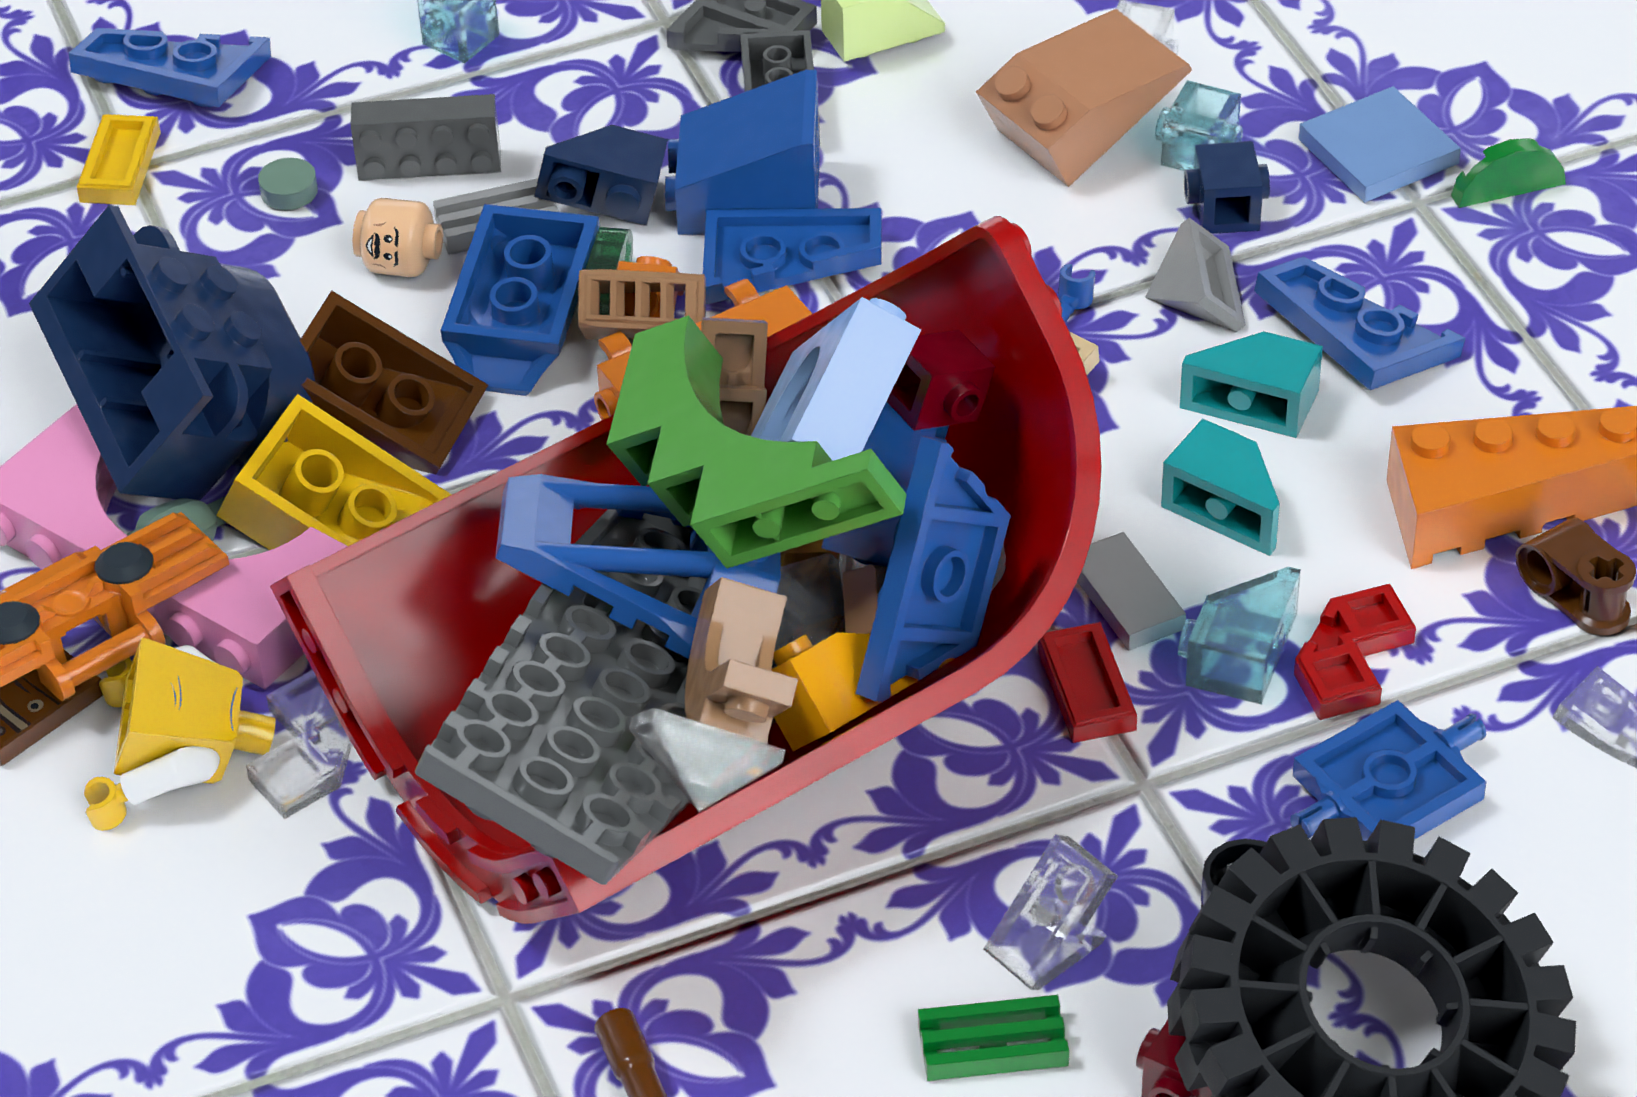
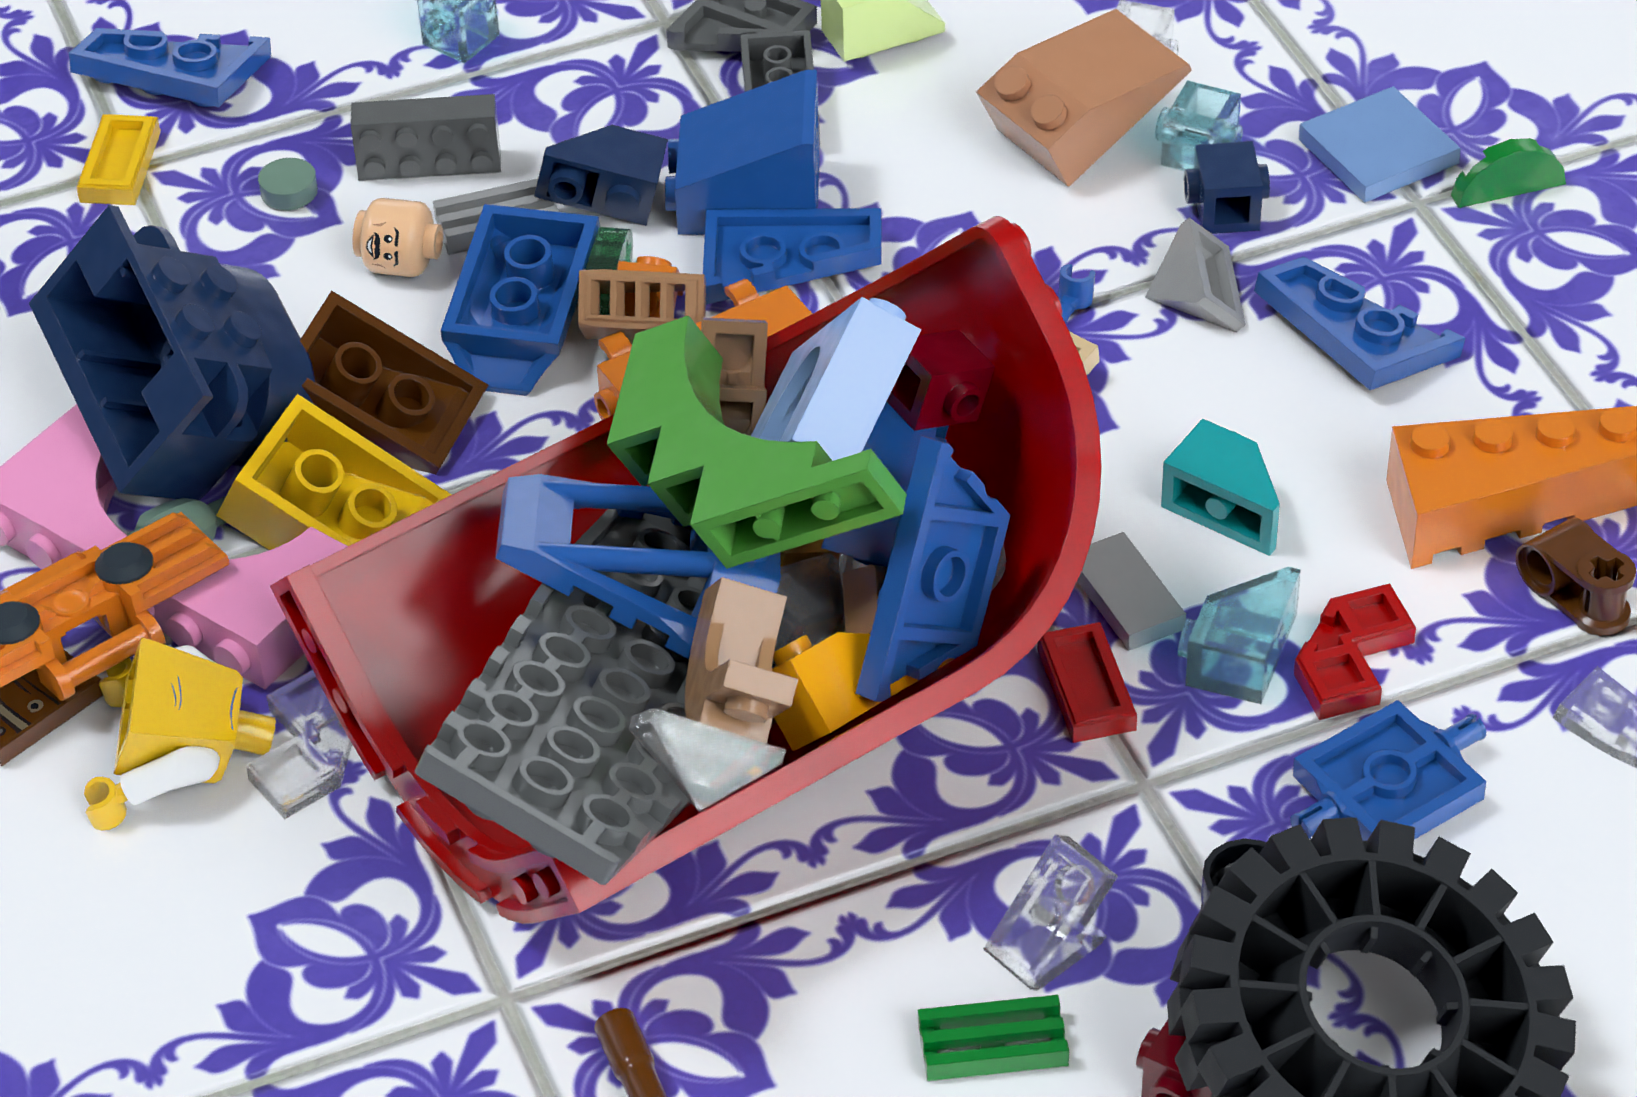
(1254, 382): teal slope -> none

